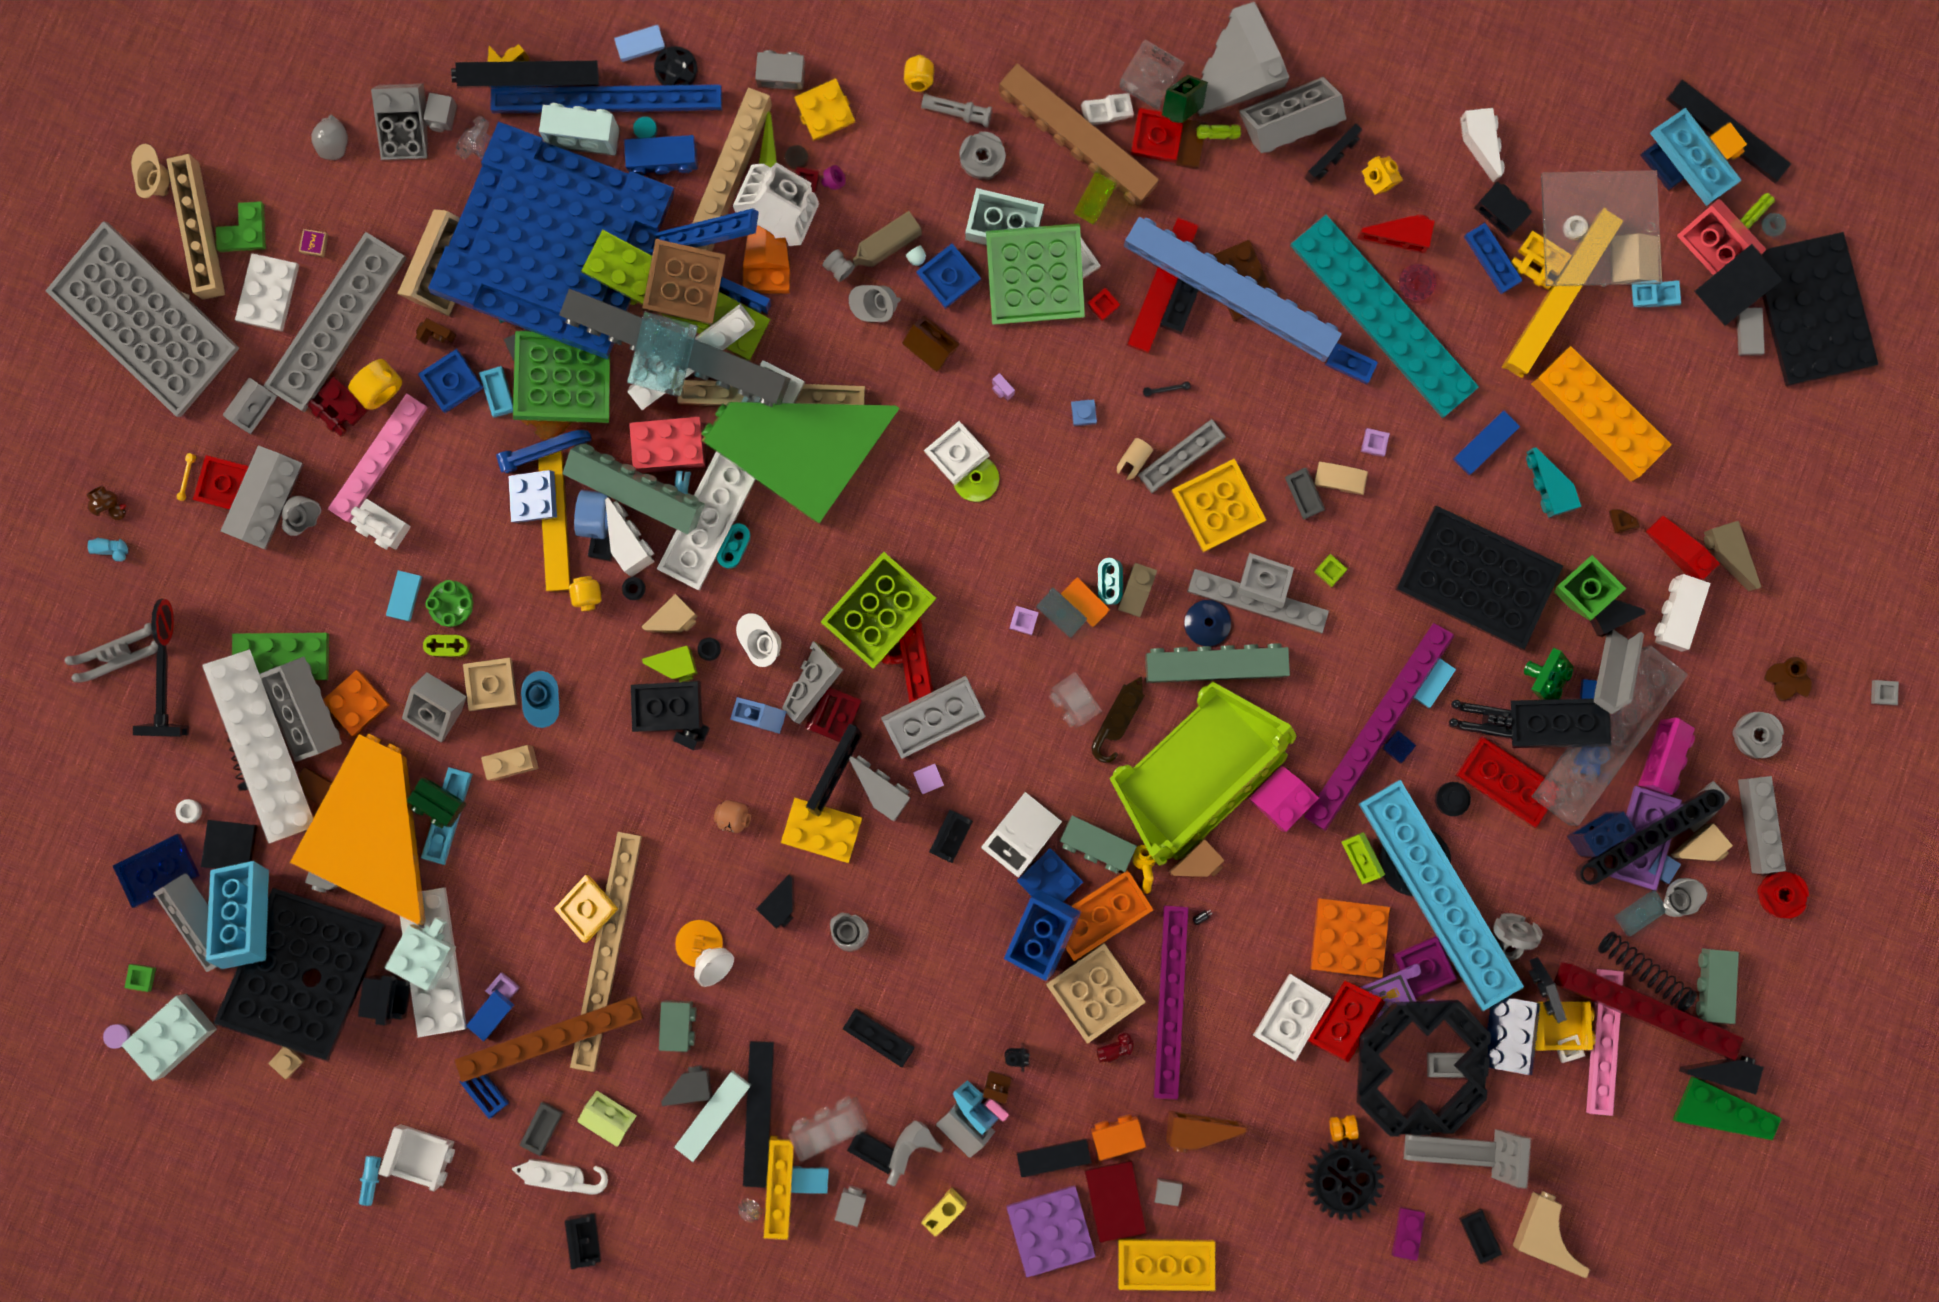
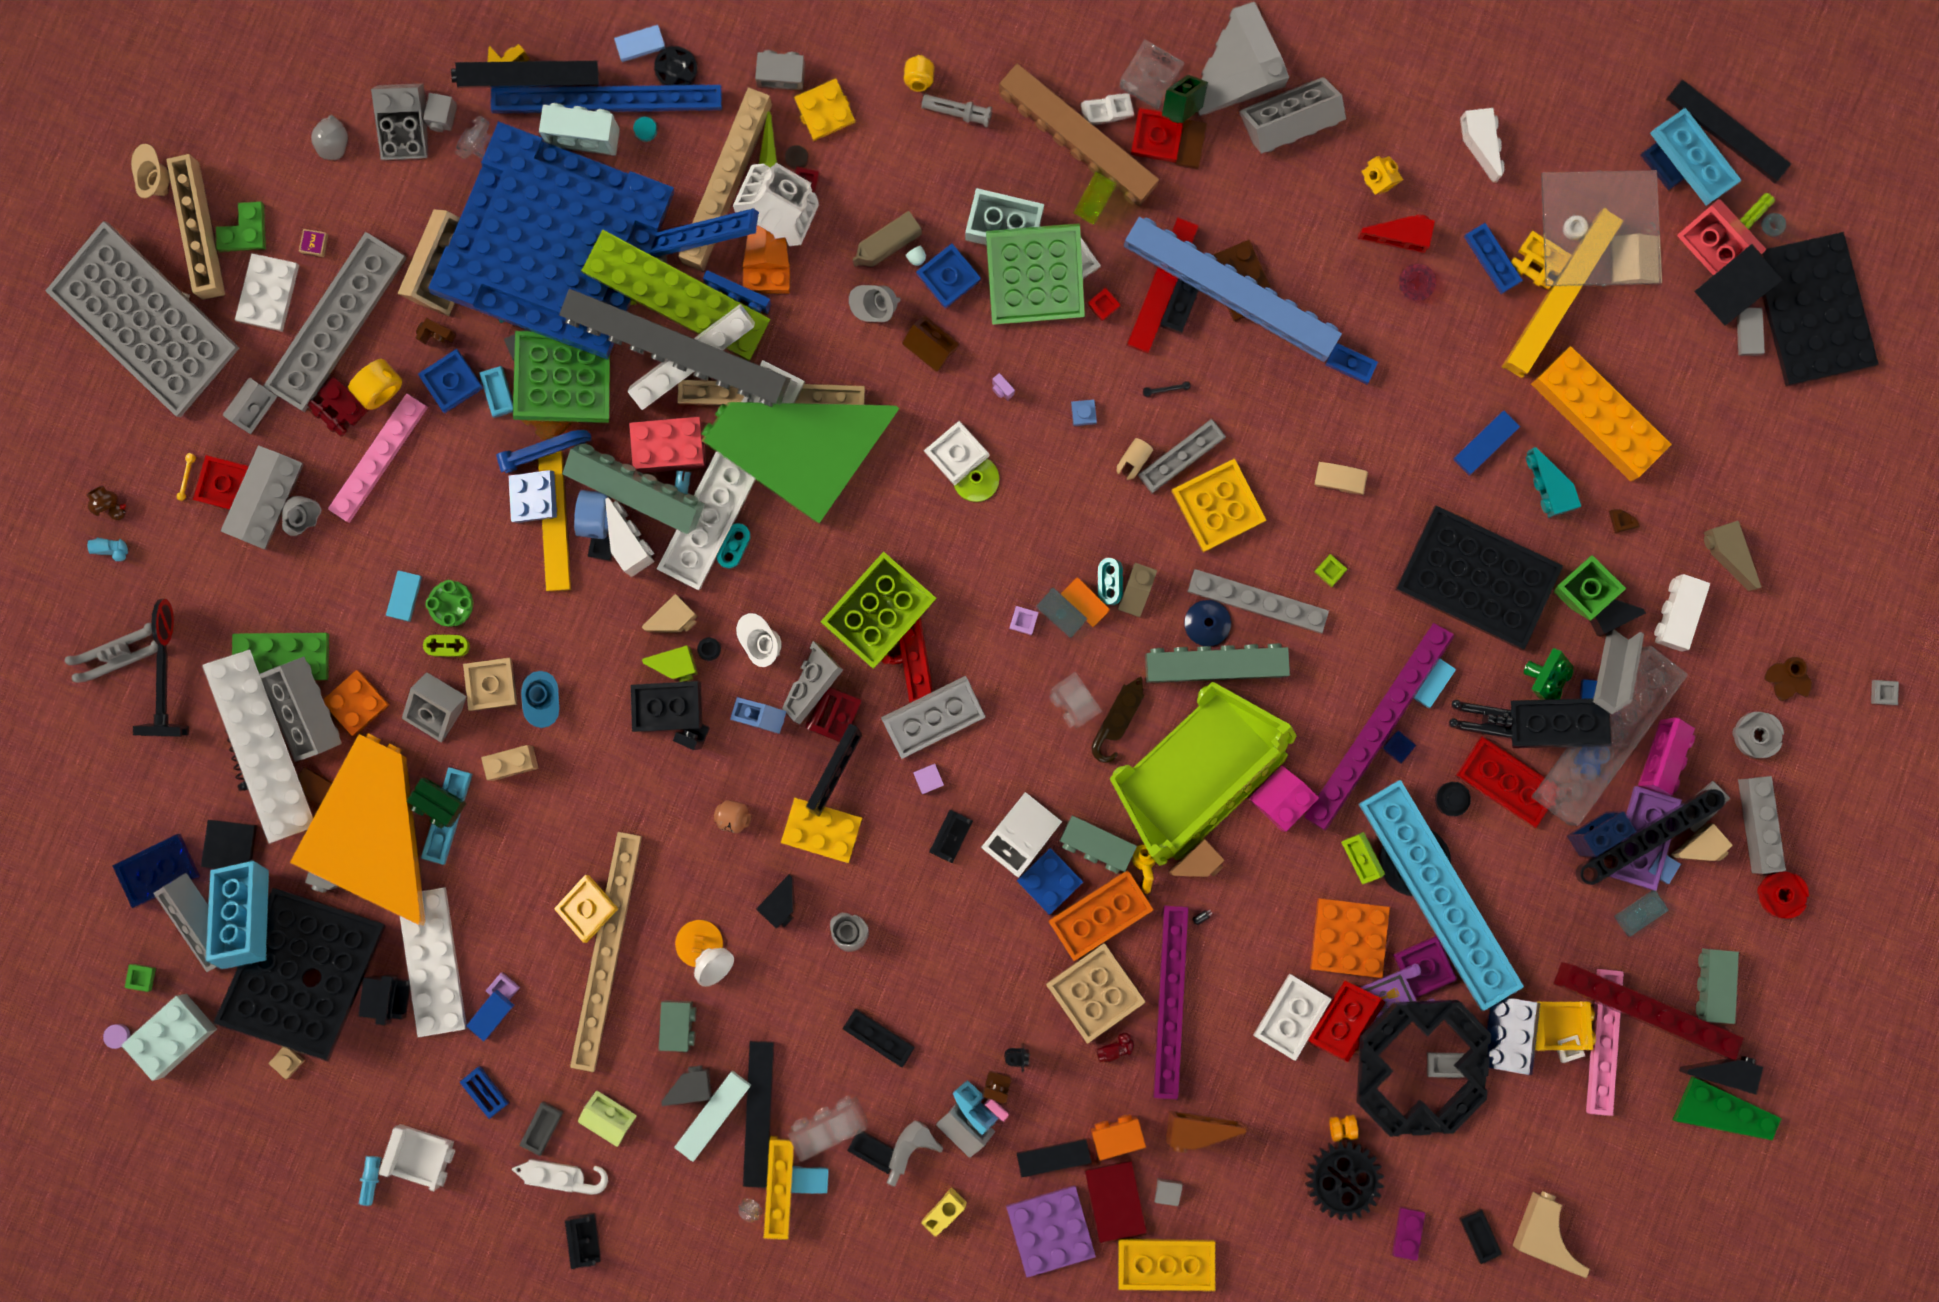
(188, 811): white tile -> none
(380, 524): white brick -> none
(422, 955): light aqua hinge -> none
(548, 1039): dark orange plate -> none
(585, 593): yellow head -> none
(627, 585): black plate -> none
(661, 154): blue brick -> none
(662, 354): clear light blue brick -> none
(683, 281): medium nougat plate -> none
(833, 178): magenta tile -> none
(838, 265): light grey wheel -> none
(851, 1206): light grey brick -> none
(884, 796): light grey slope -> none
(970, 161): light grey plate -> none
(1042, 935): blue brick -> none
(1218, 132): lime axle -> none
(1265, 580): light grey plate -> none
(1305, 493): dark grey tile -> none
(1335, 154): black plate -> none
(1375, 442): lavender tile -> none
(1384, 316): teal plate -> none
(1503, 209): black brick -> none
(1506, 1154): light grey bracket -> none
(1517, 933): light grey tile -> none
(1547, 989): black plate -> none
(1605, 945): black piece -> none
(1656, 294): medium azure slope -> none
(1682, 549): red slope -> none
(1684, 897): light grey hair -> none
(1728, 141): light orange brick -> none

